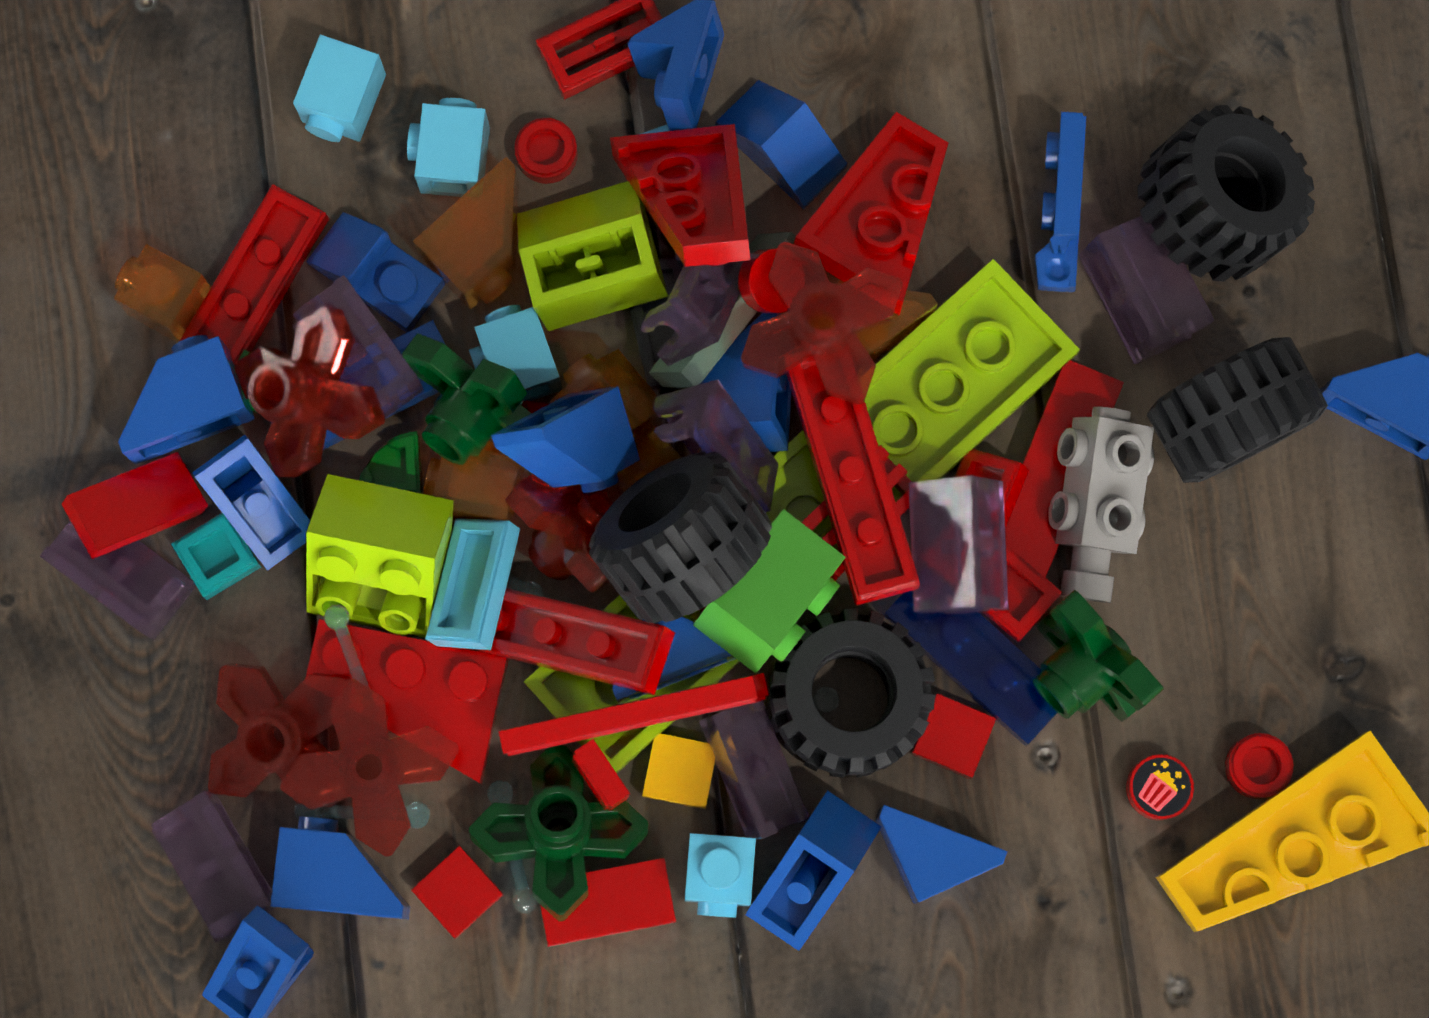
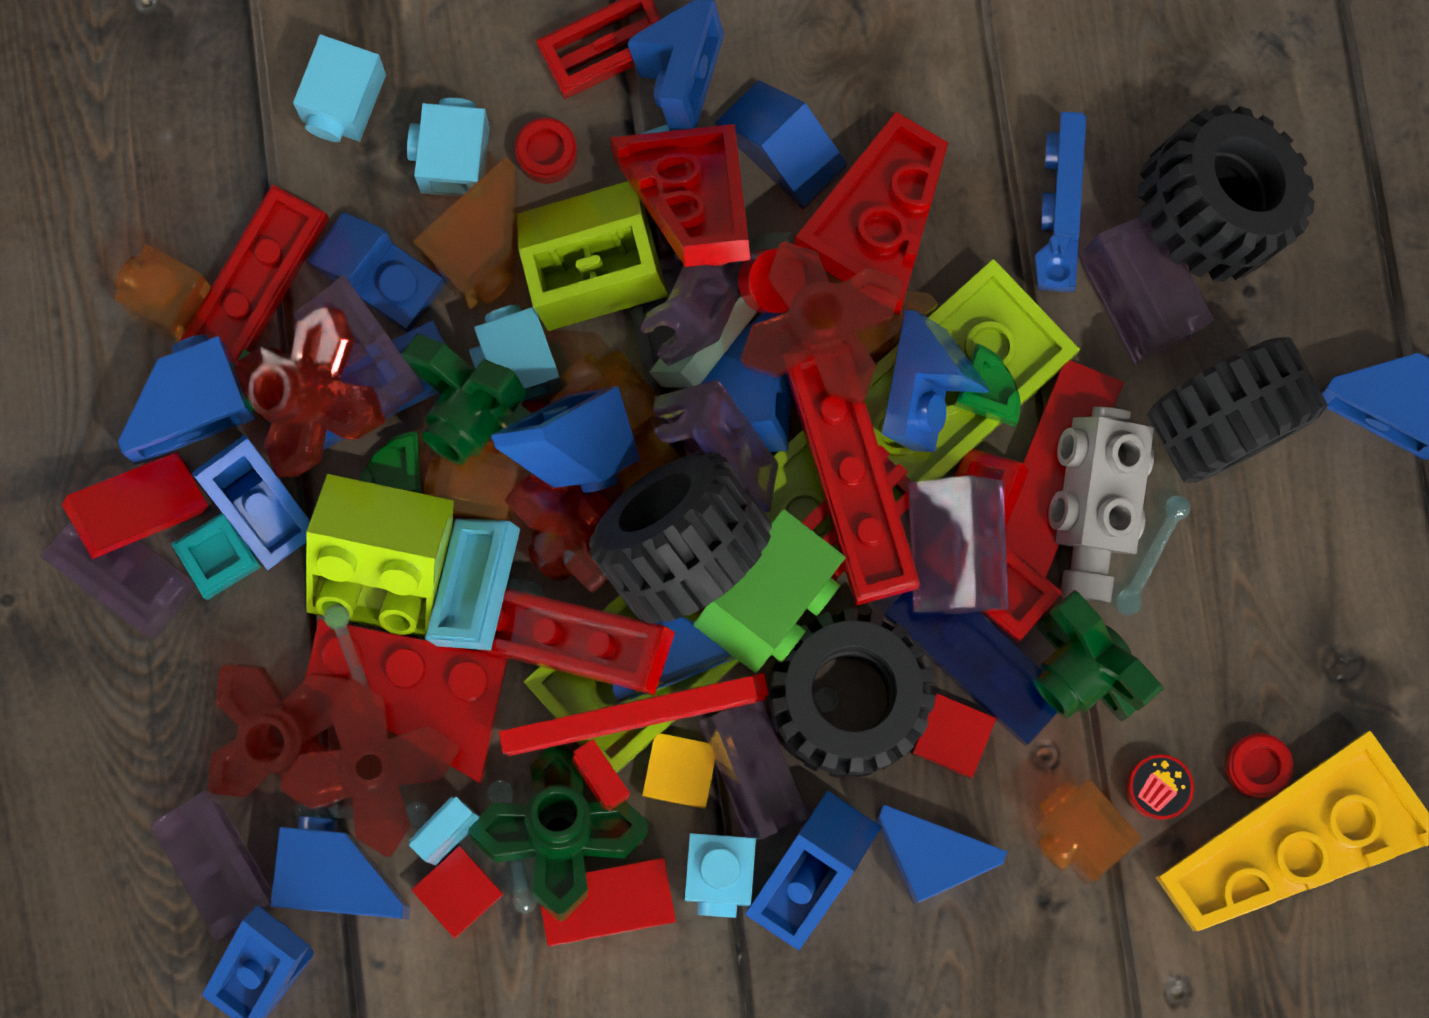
(443, 831): none -> medium azure tile
(923, 371): none -> blue slope
(1002, 400): none -> green tile
(1083, 831): none -> clear orange brick
(1130, 601): none -> clear light blue hinge

